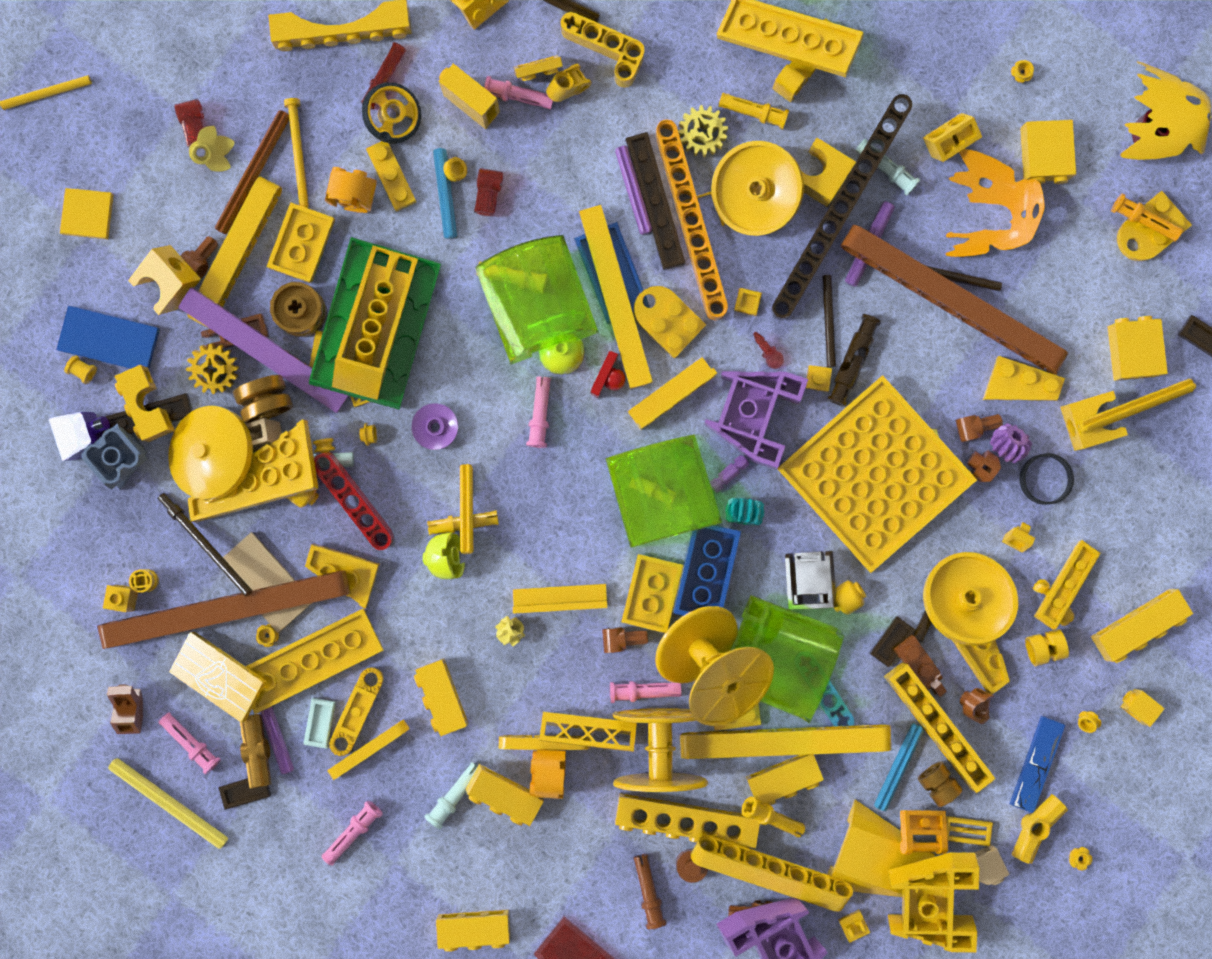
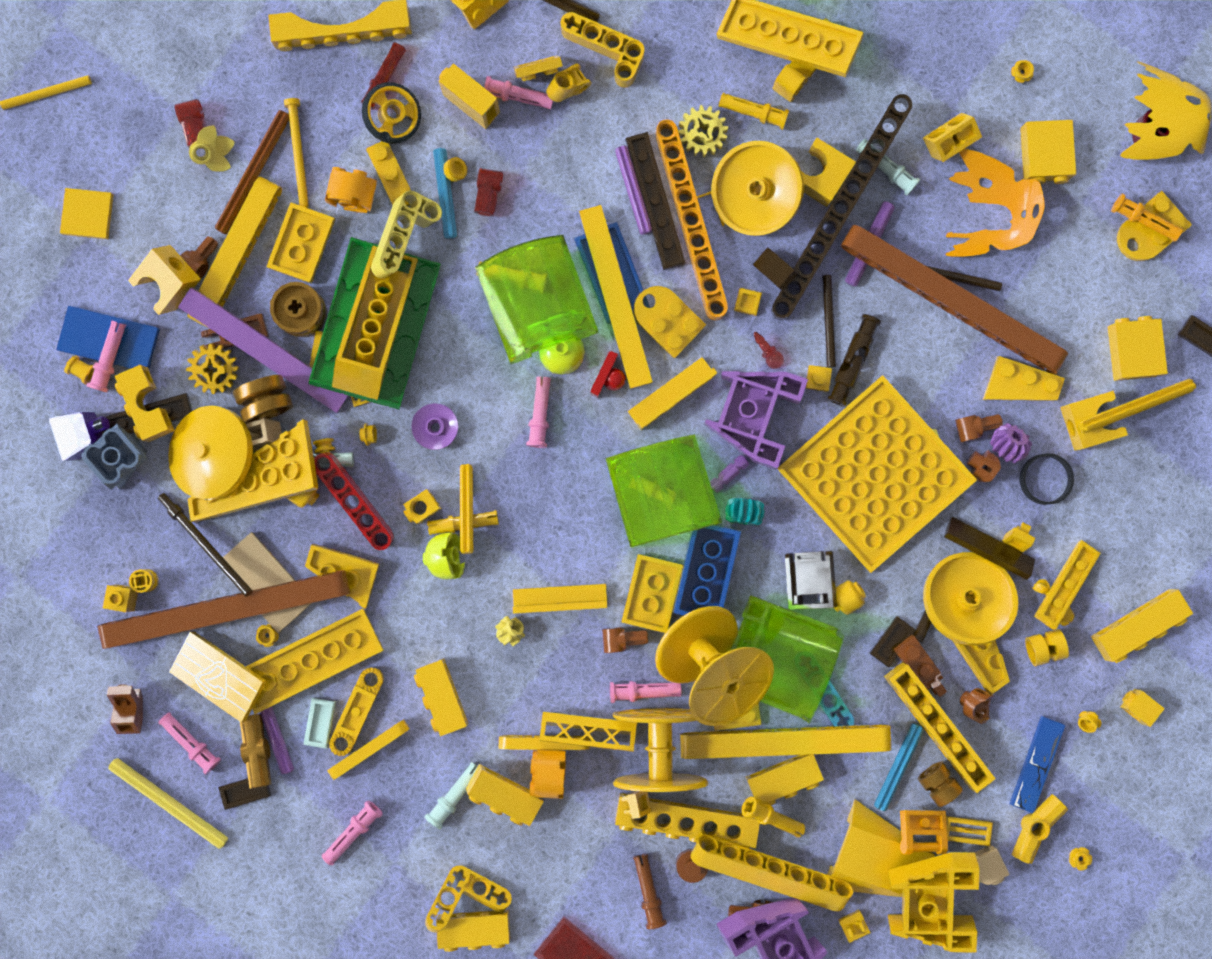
(104, 367): none -> bright pink pin
(401, 236): none -> light yellow beam
(431, 503): none -> yellow brick
(465, 887): none -> yellow beam
(638, 804): none -> yellow tile
(775, 269): none -> dark brown tile
(989, 548): none -> dark brown tile

